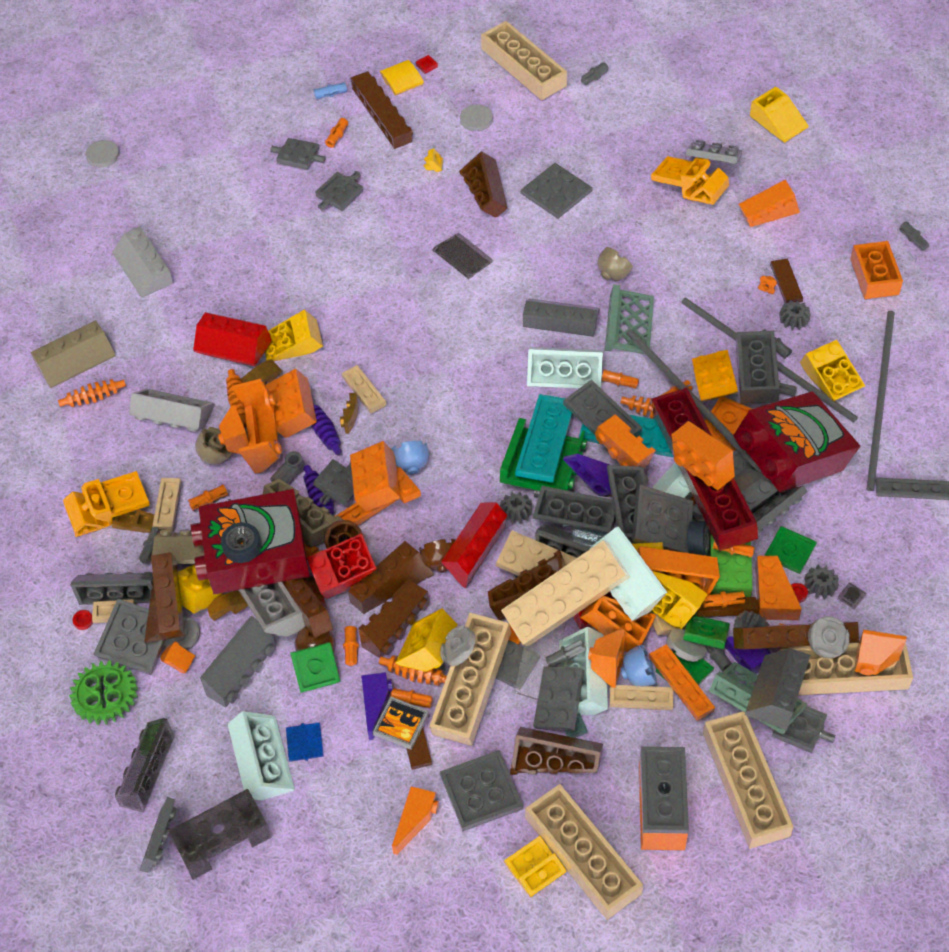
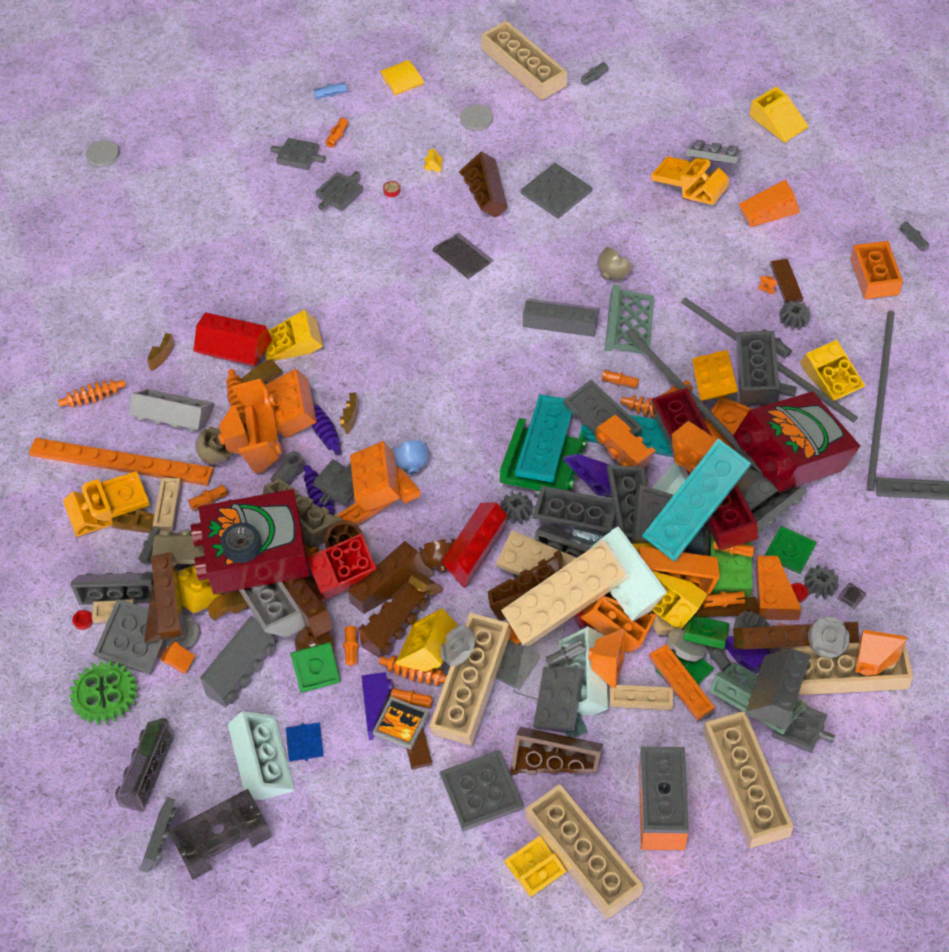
(72, 354): dark tan slope -> none
(121, 461): none -> orange plate
(142, 263): light grey slope -> none
(160, 354): none -> pearl gold slope
(364, 388): tan plate -> none
(381, 110): reddish brown brick -> none
(391, 189): none -> tile
(415, 815): orange slope -> none
(423, 584): none -> pearl gold slope
(426, 64): red tile -> none
(563, 367): light aqua slope -> none
(638, 667): medium blue cylinder -> none
(696, 500): none -> teal plate

